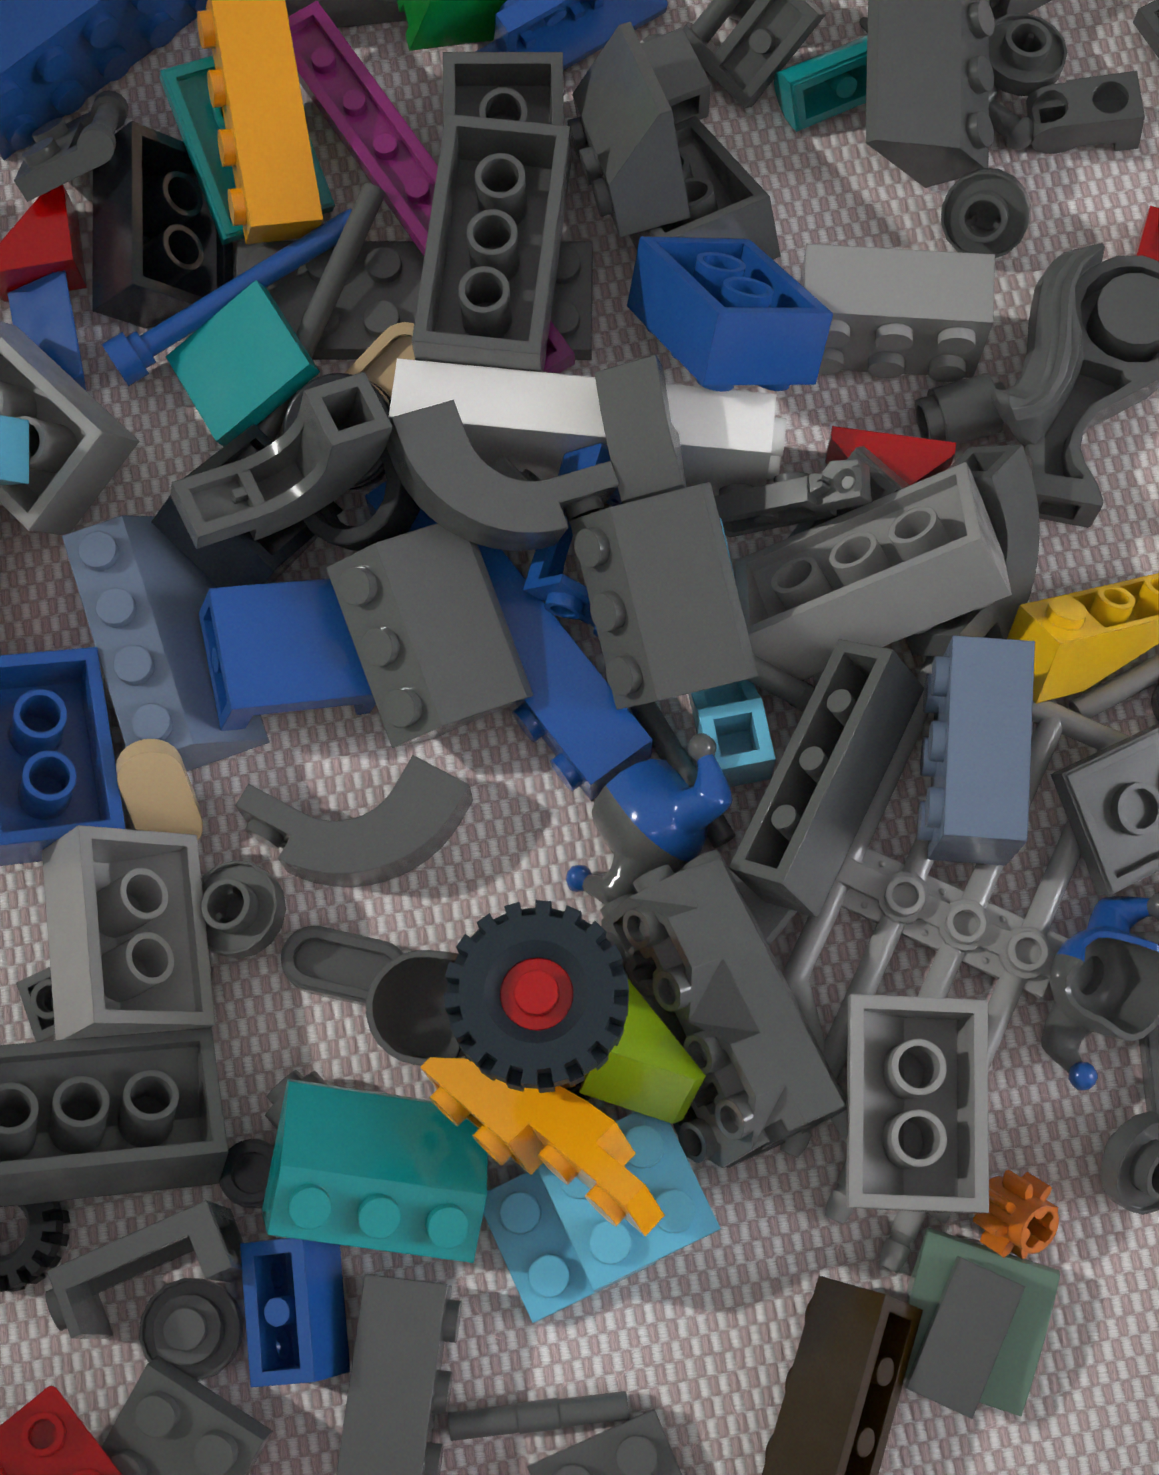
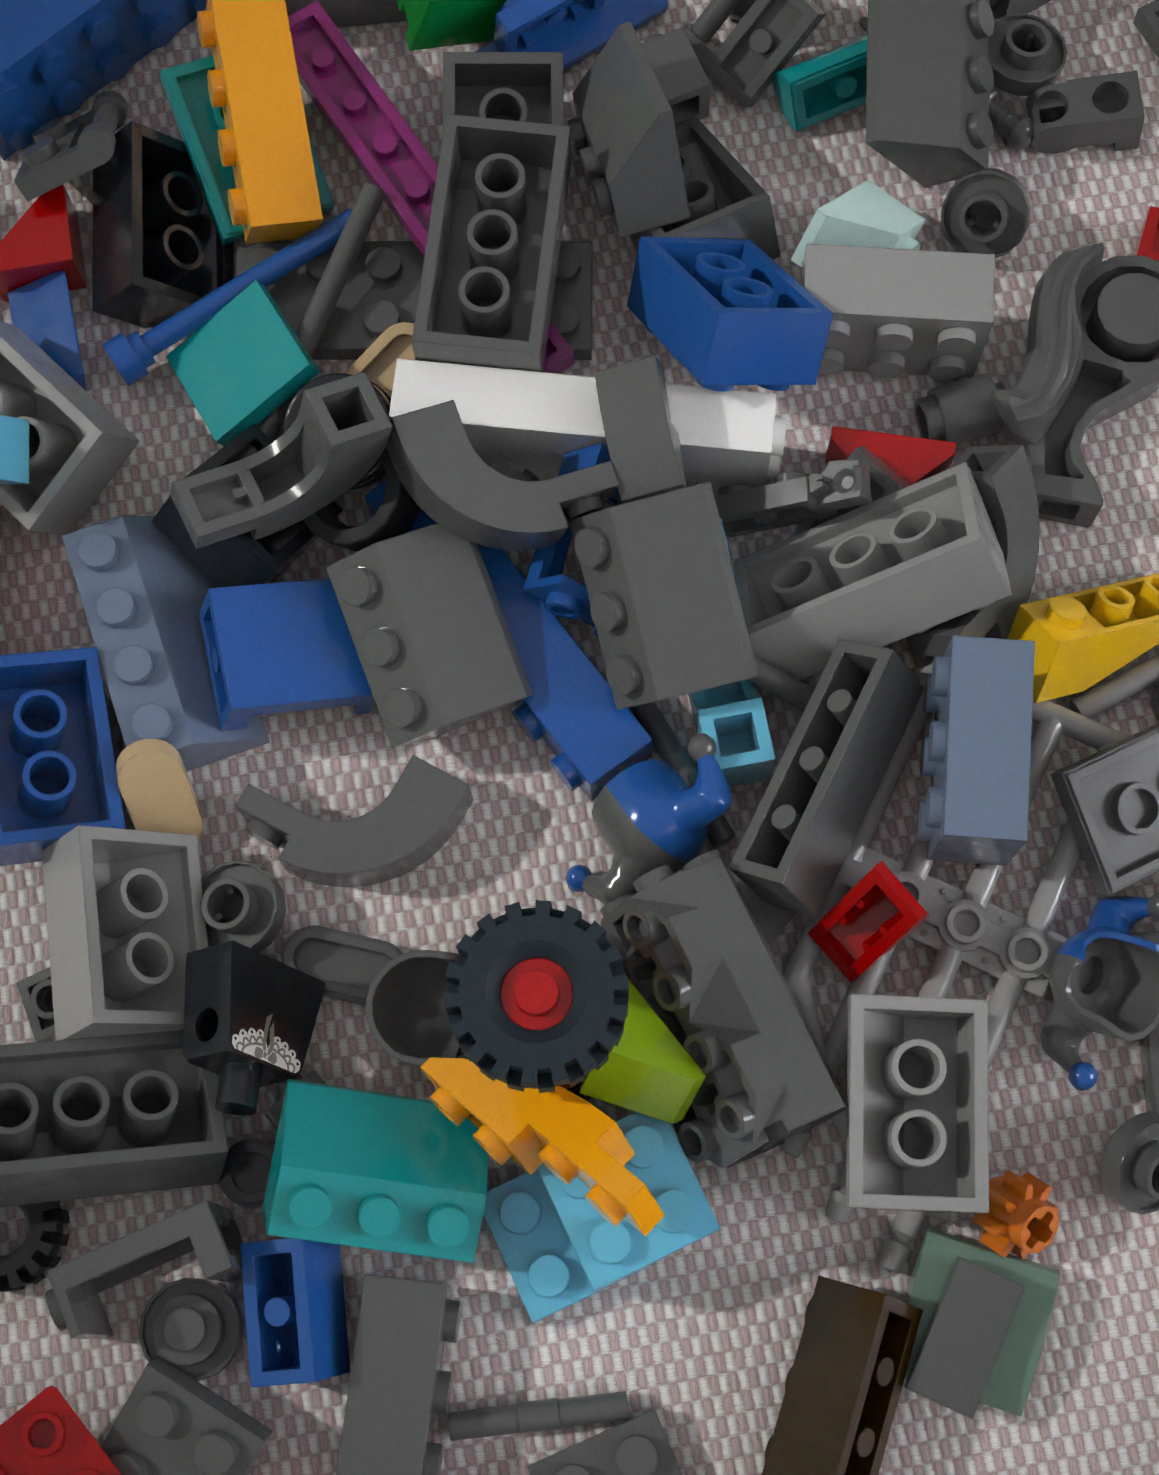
(247, 1021): none -> black torso
(862, 219): none -> light aqua slope
(868, 922): none -> red slope

